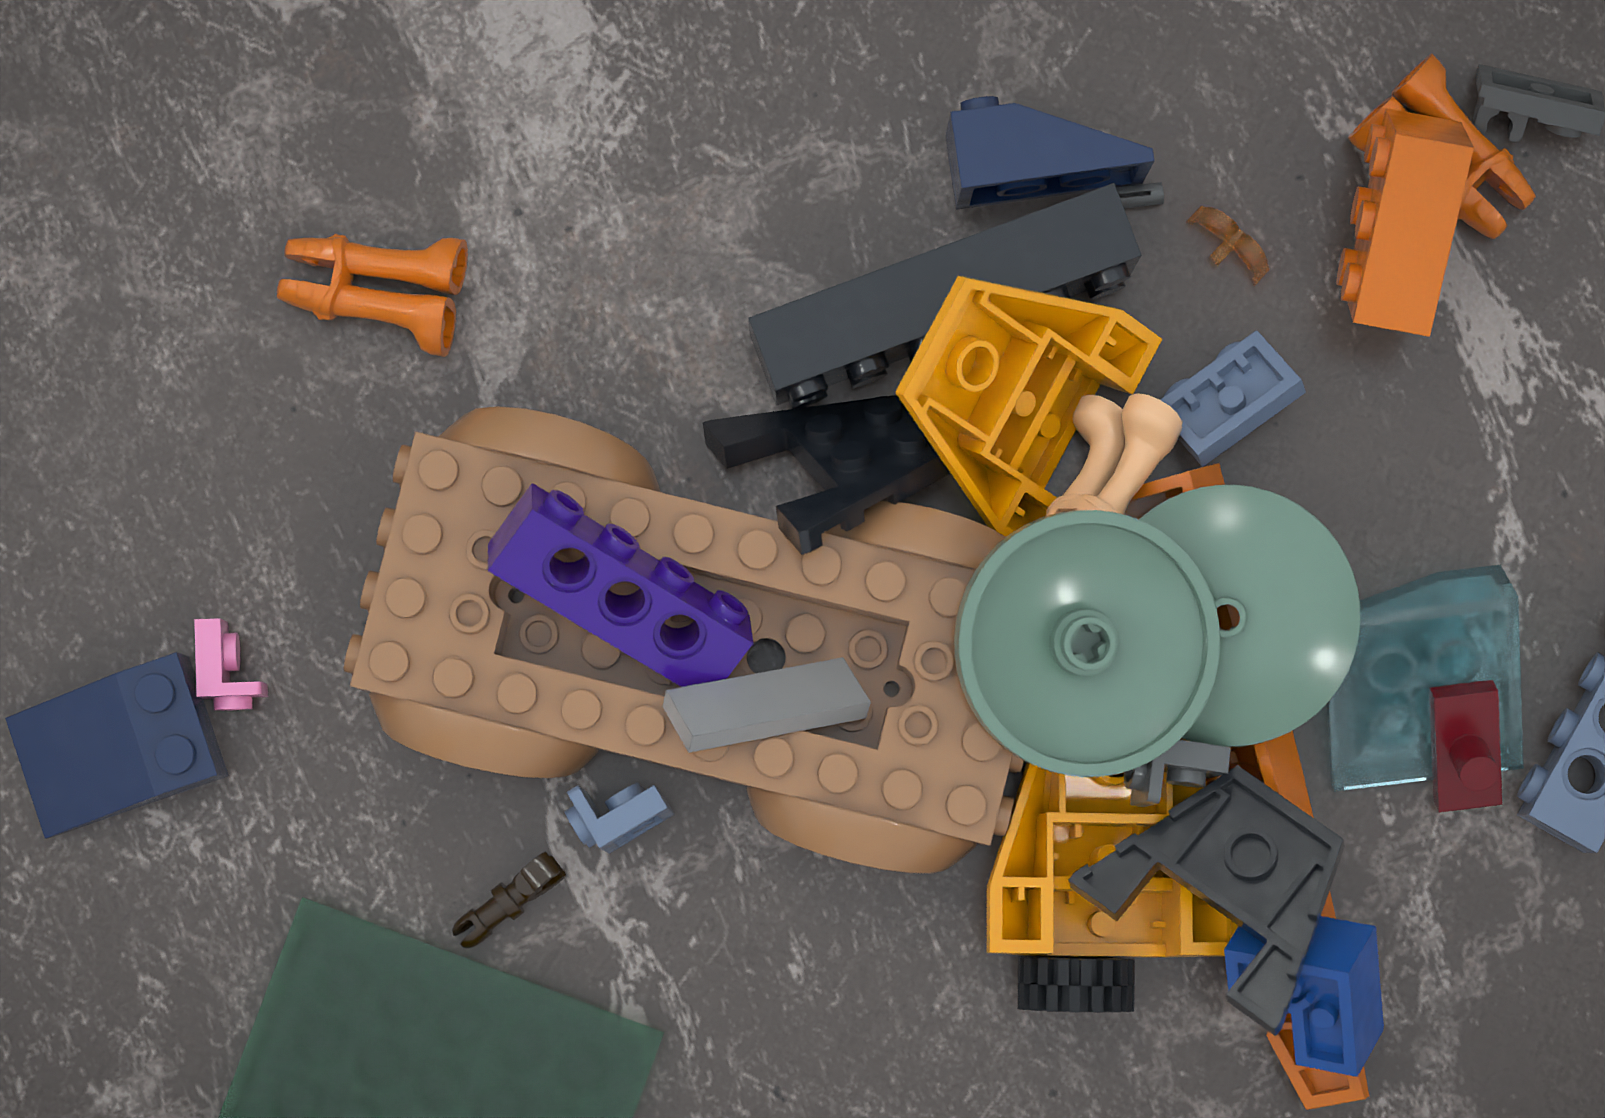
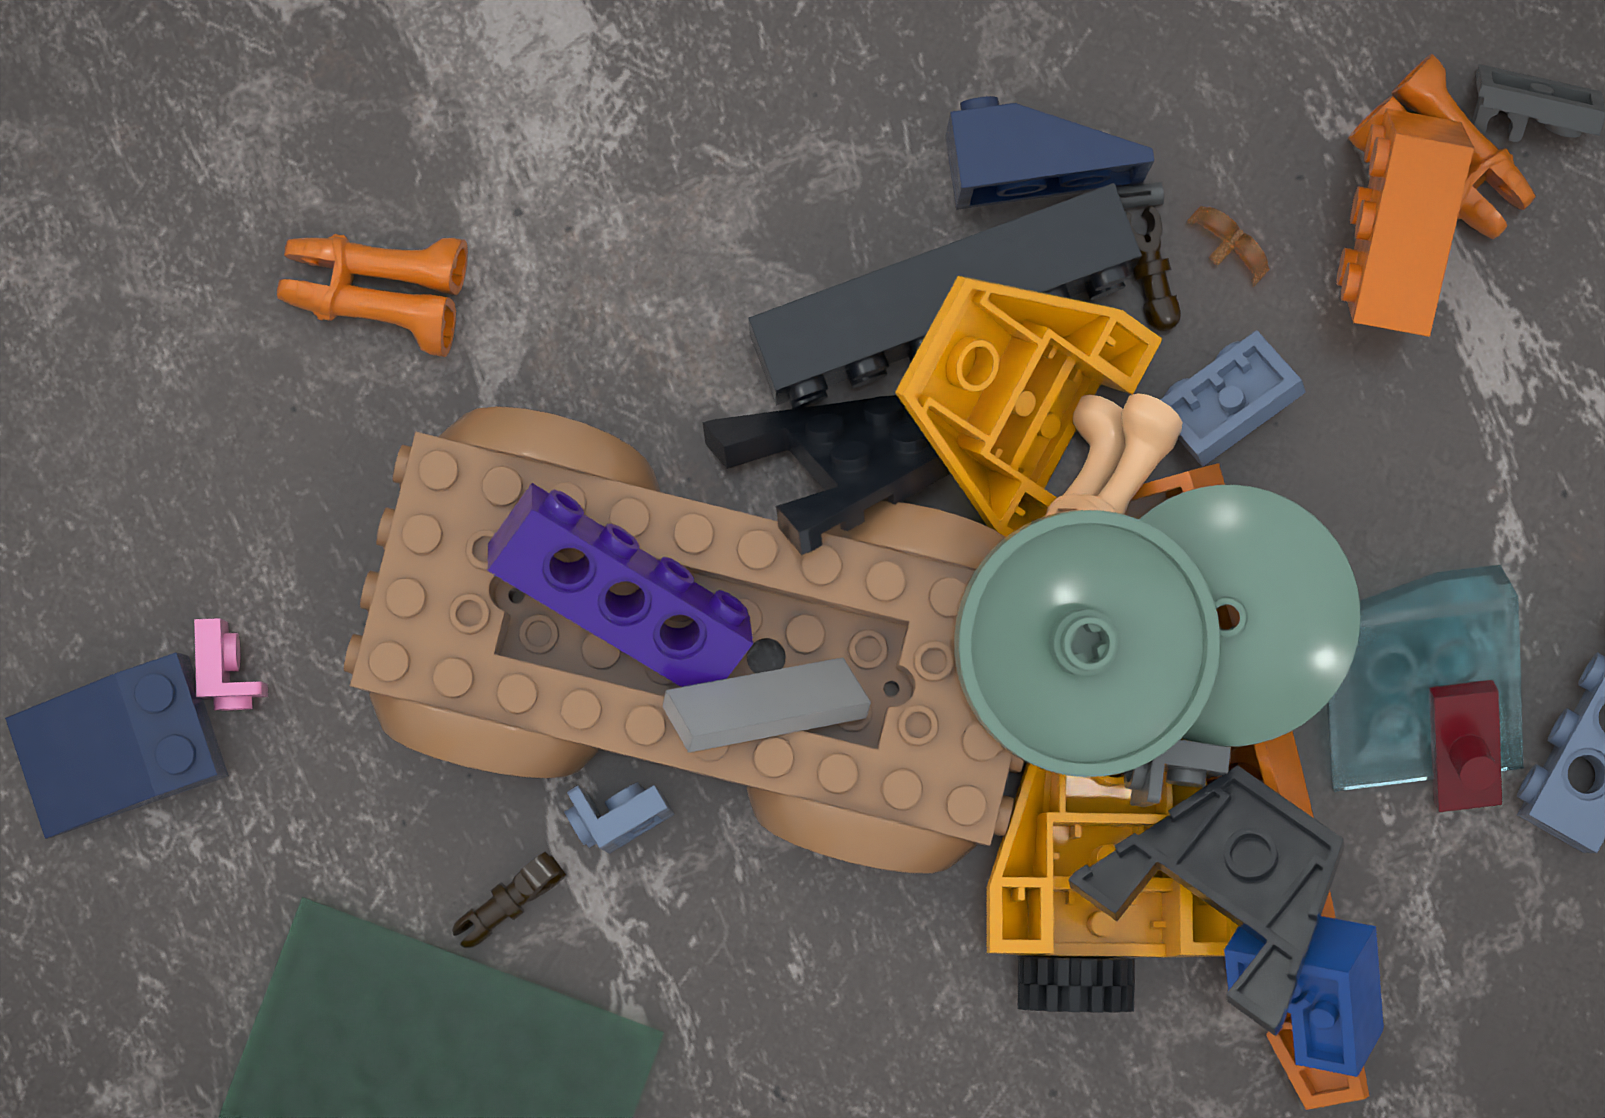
(1161, 307): none -> dark brown piece

